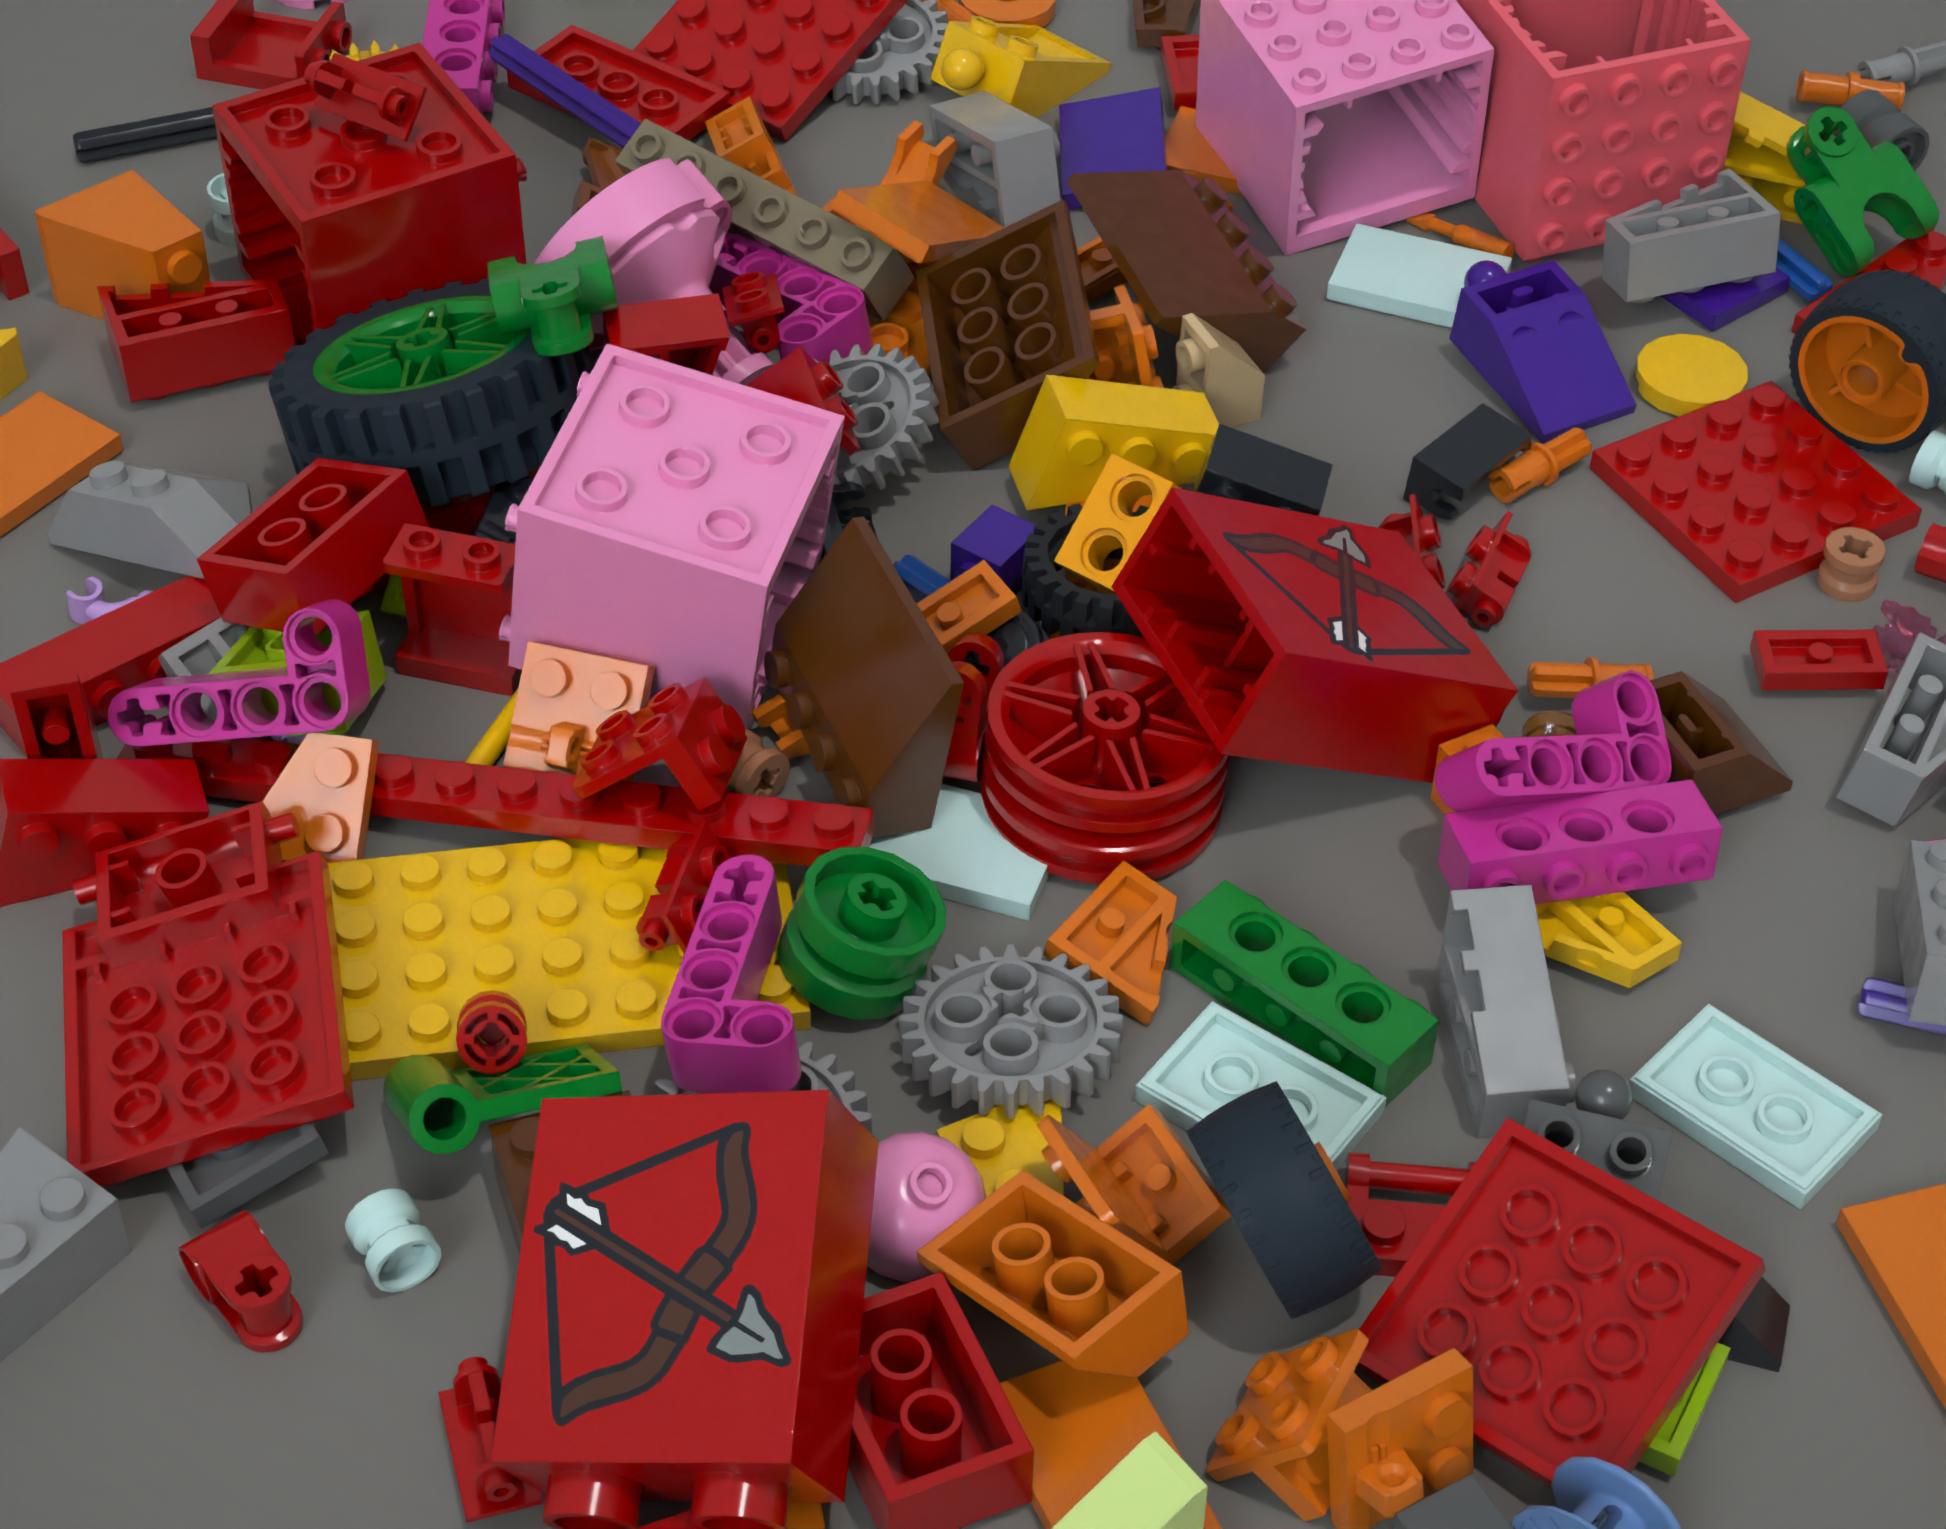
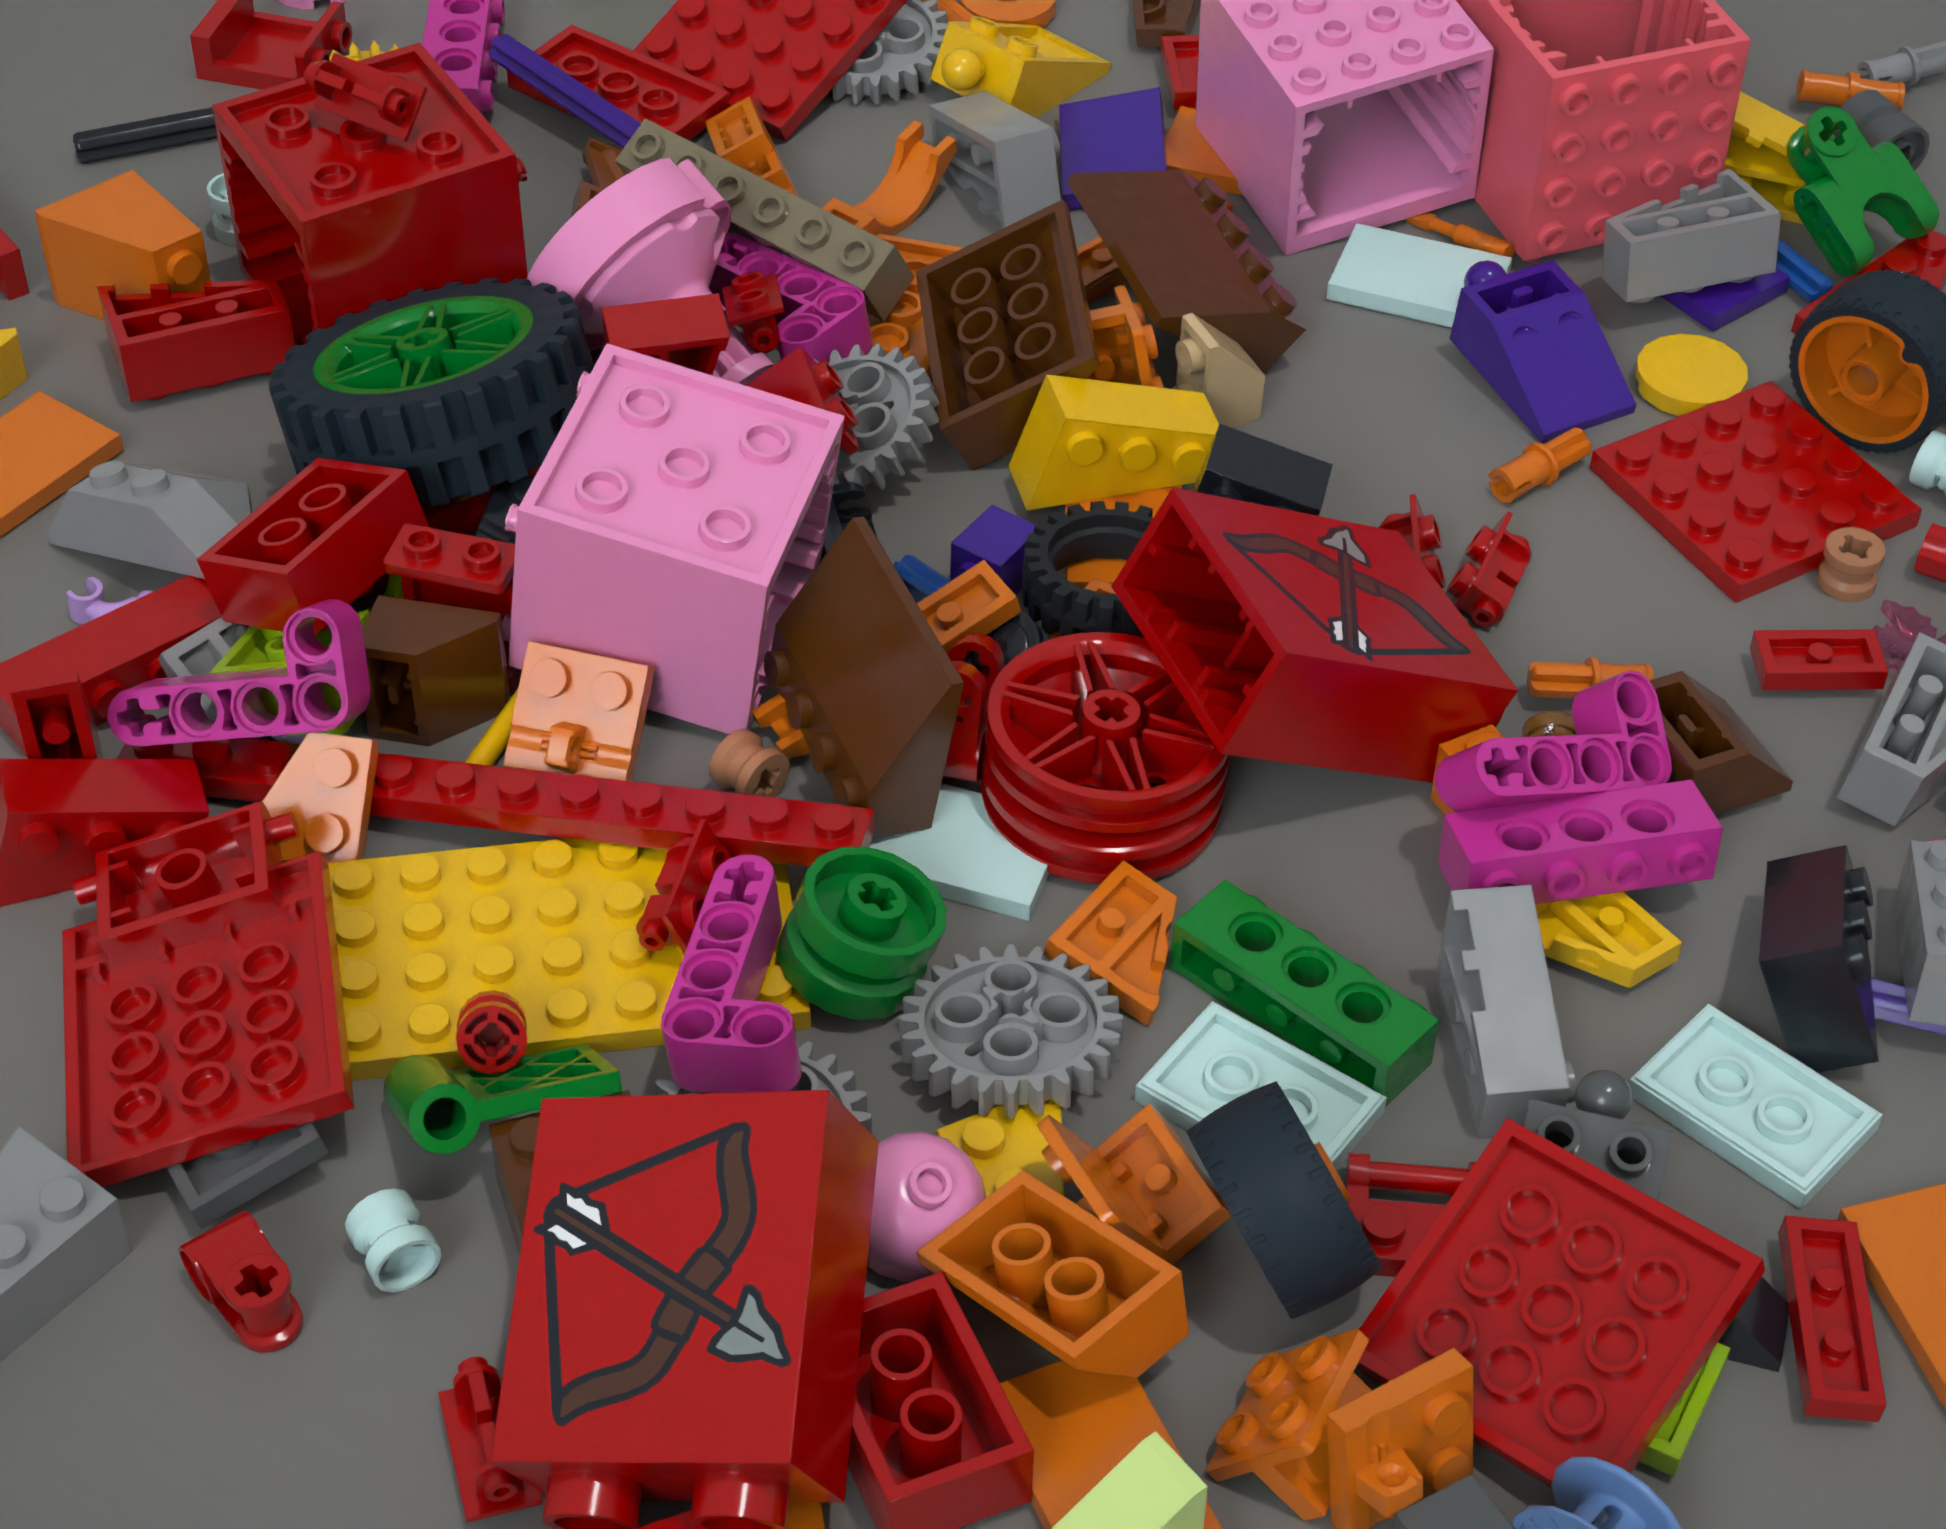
(432, 670): none -> reddish brown slope
(554, 297): green piece -> none
(680, 725): red bracket -> none
(915, 218): orange tile -> none
(1108, 521): light orange brick -> none
(1463, 459): black hinge -> none
(1820, 958): none -> black wedge
(1831, 1319): none -> red plate

